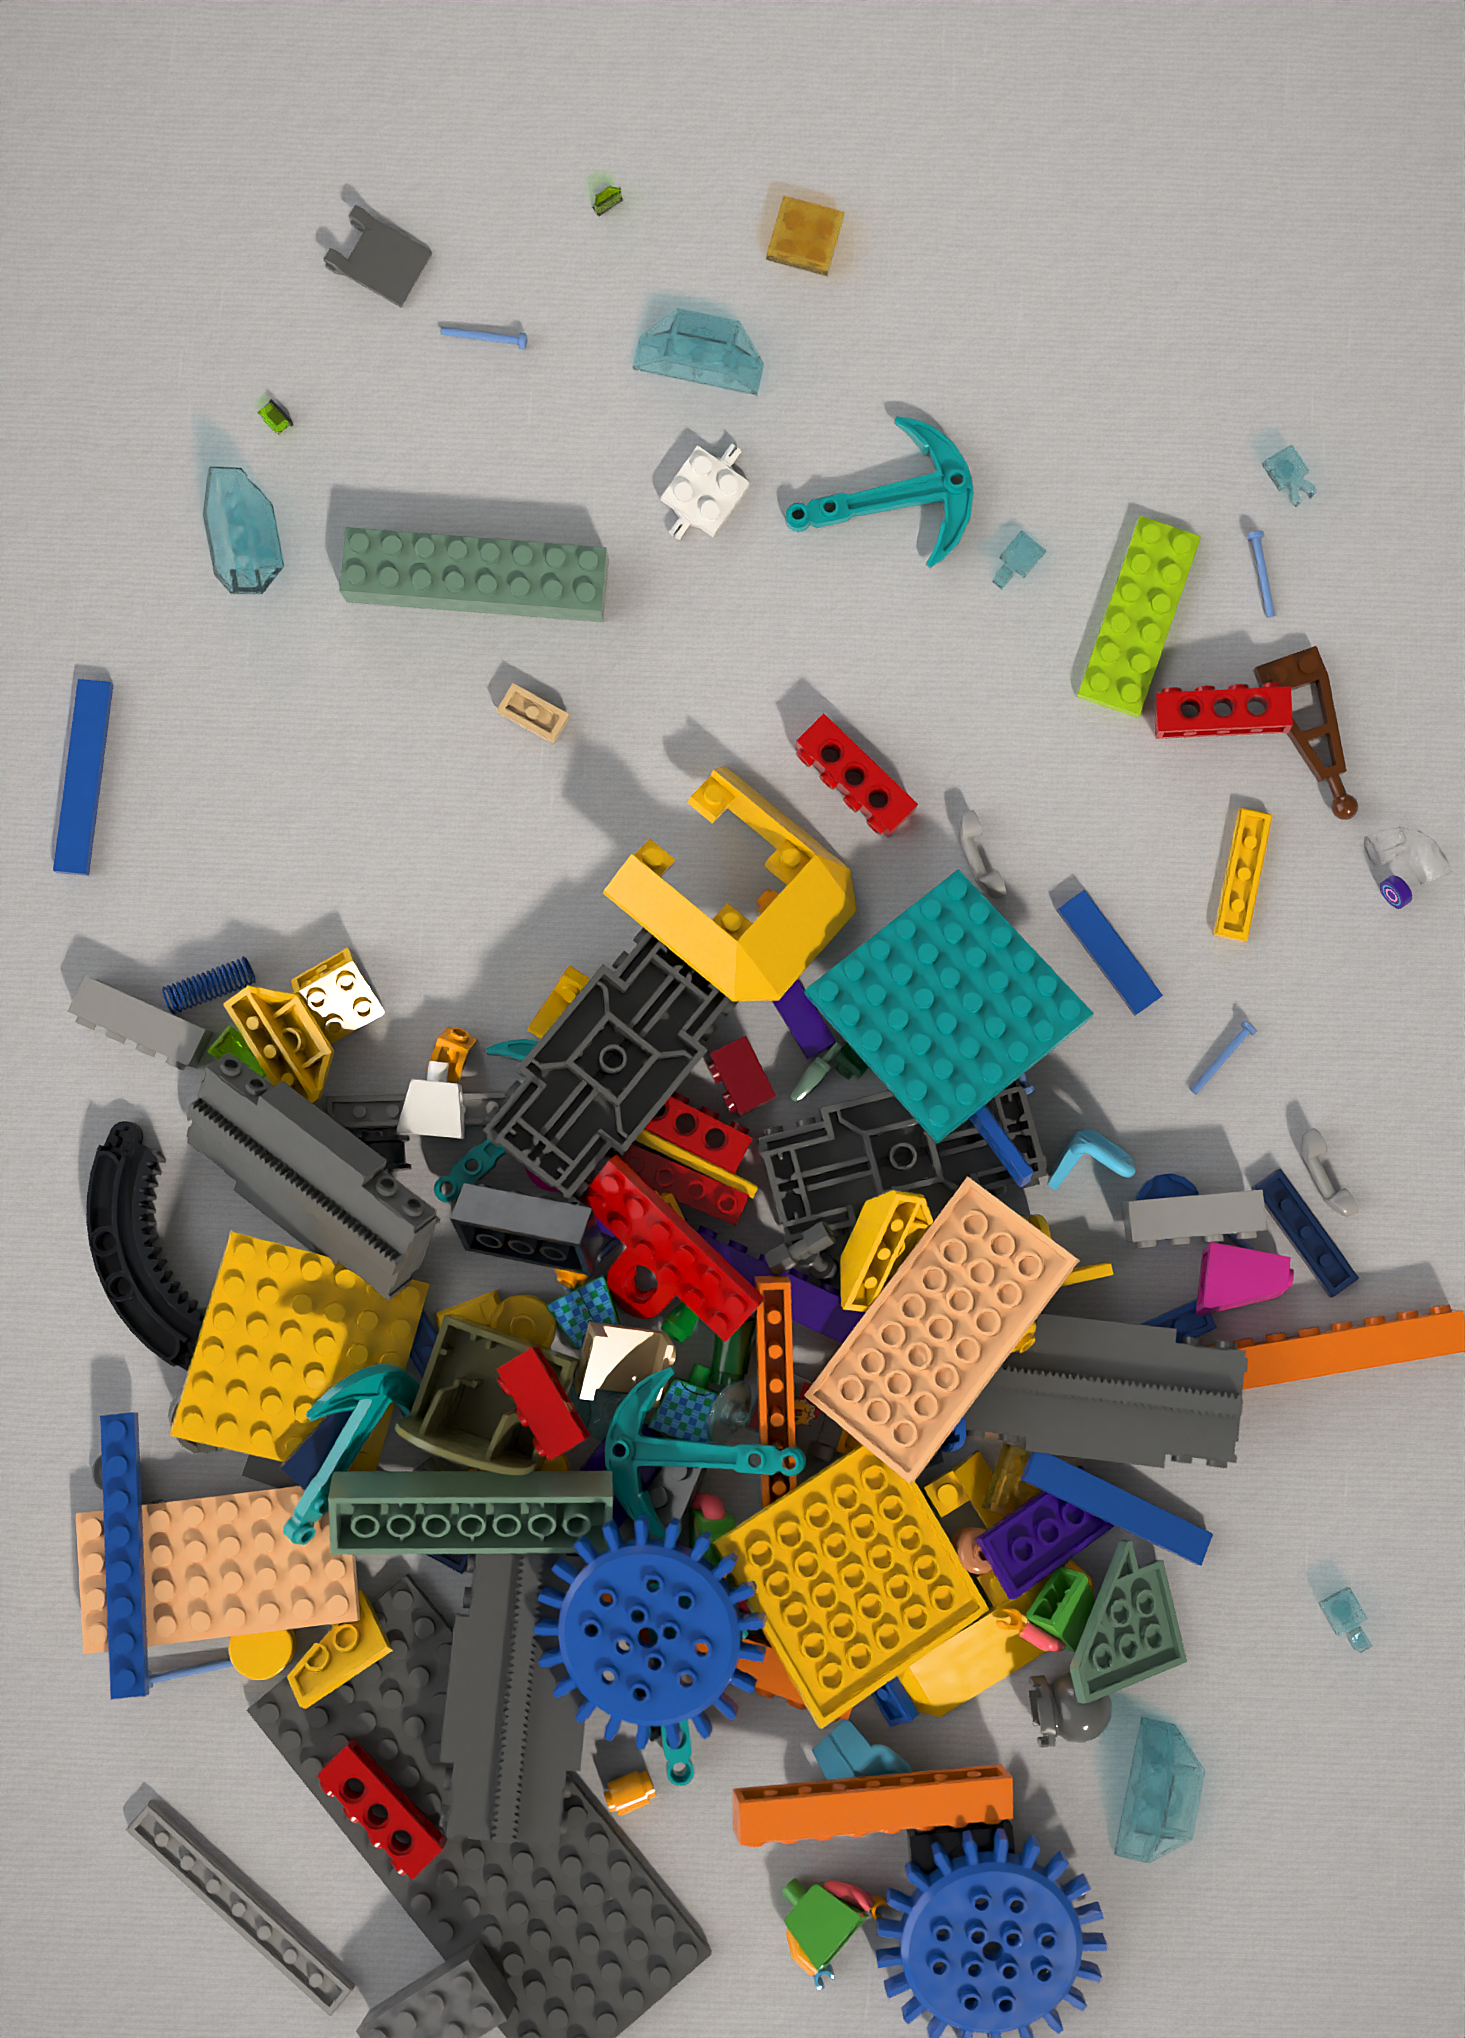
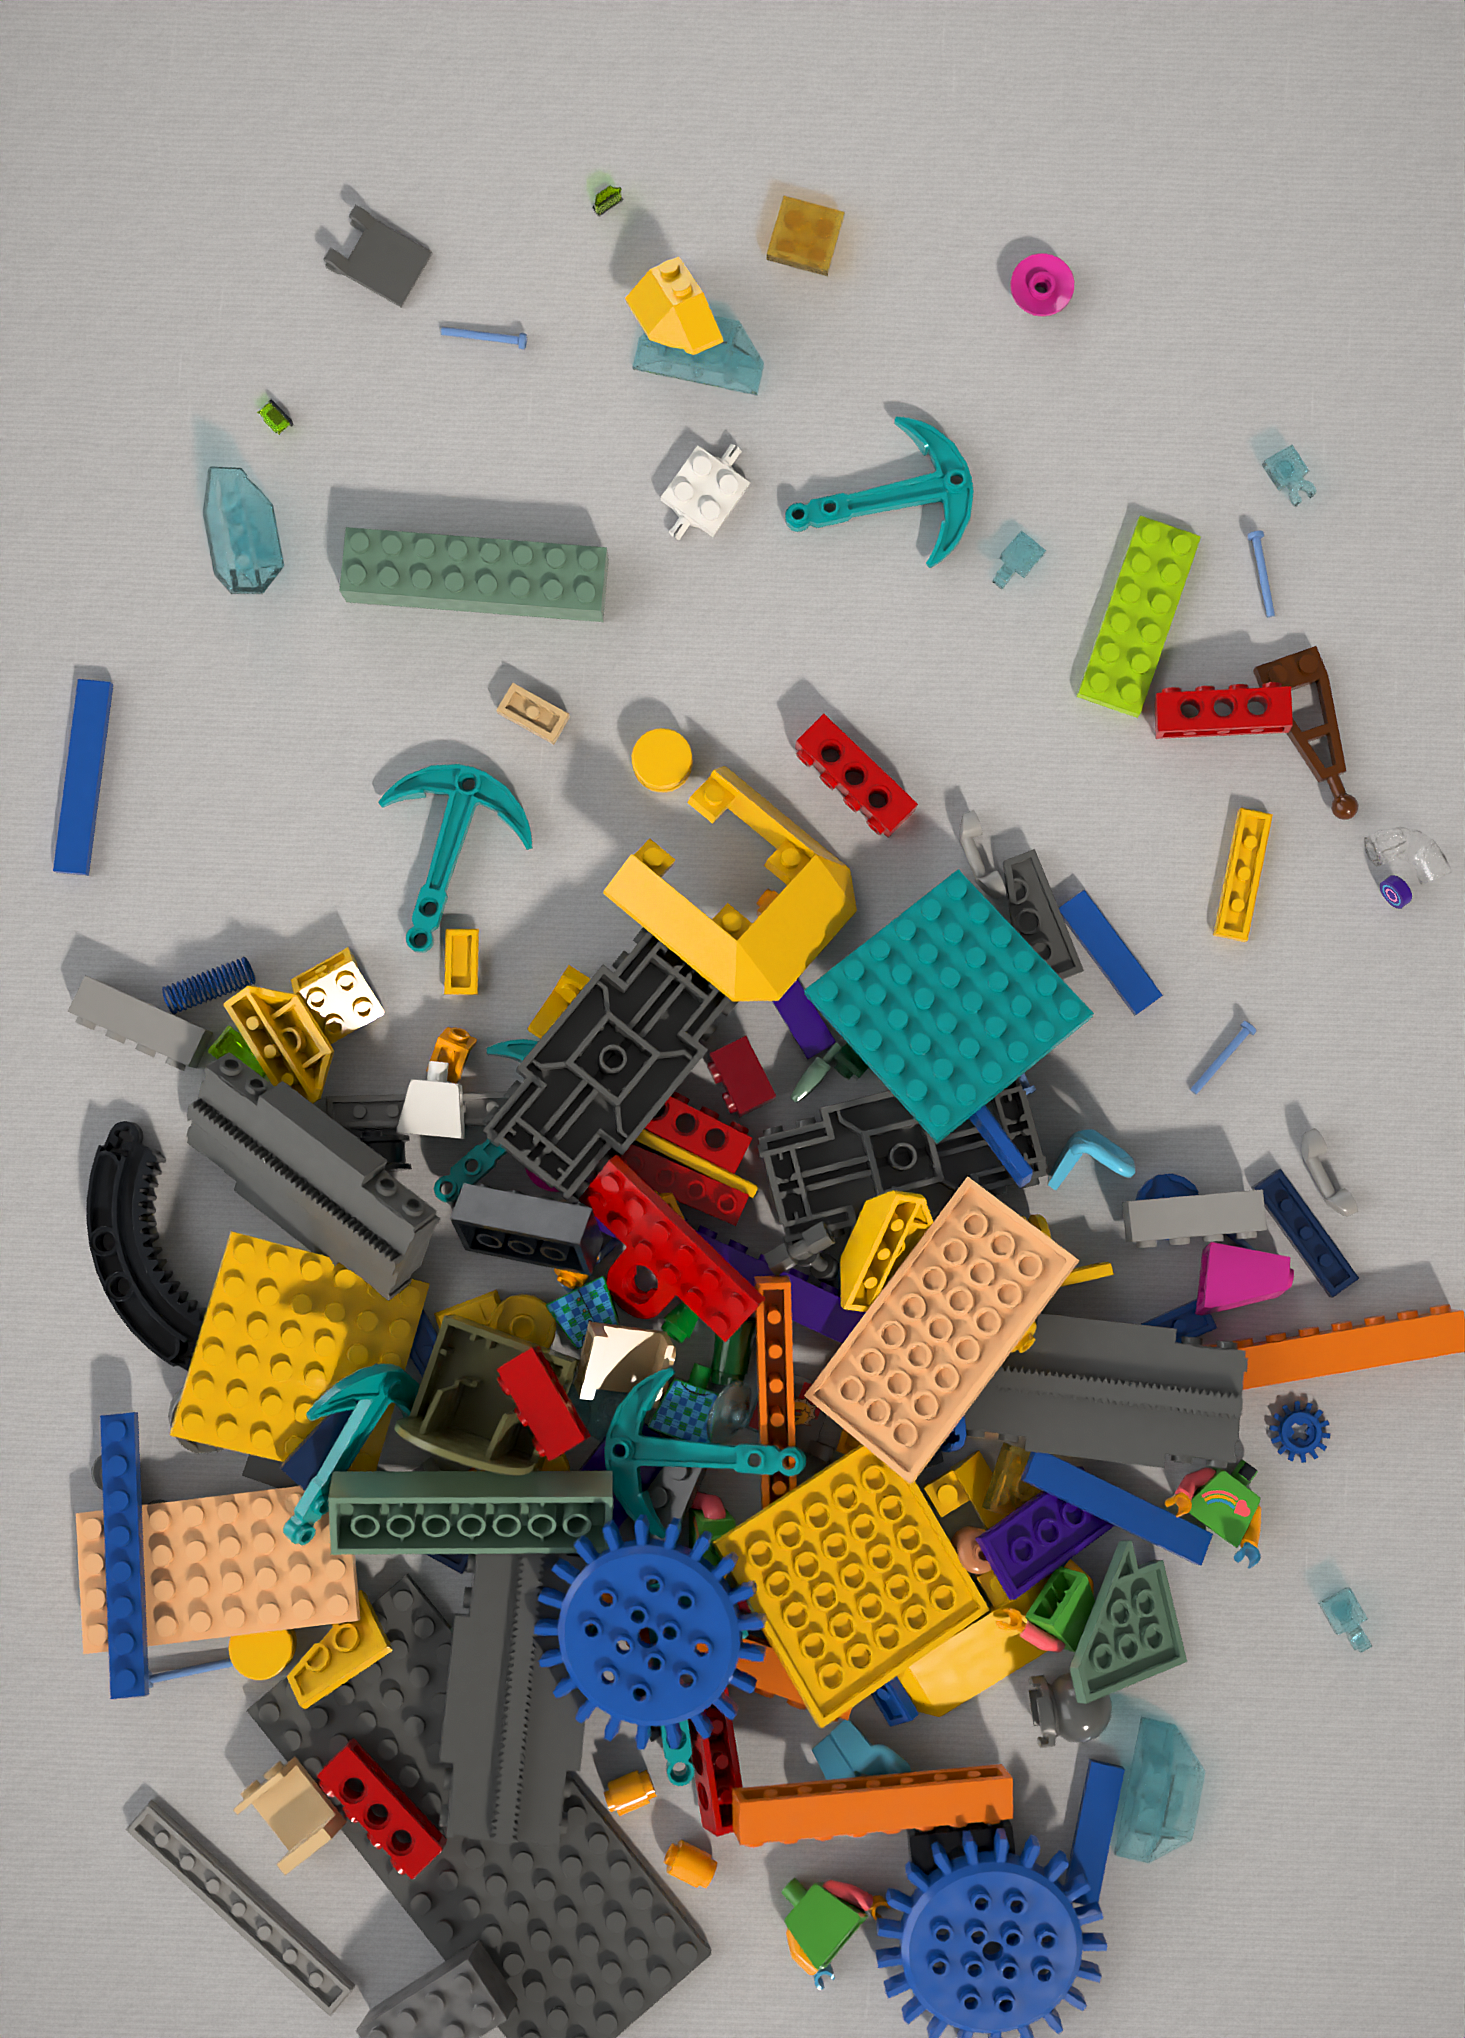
(294, 1811): none -> tan panel
(455, 825): none -> teal piece
(461, 961): none -> yellow tile
(662, 760): none -> yellow head
(674, 308): none -> yellow wedge
(690, 1864): none -> light orange brick
(716, 1771): none -> red brick
(1037, 915): none -> dark grey wing
(1046, 272): none -> dark pink dish
(1095, 1826): none -> blue tile
(1224, 1506): none -> torso
(1313, 1431): none -> blue gear

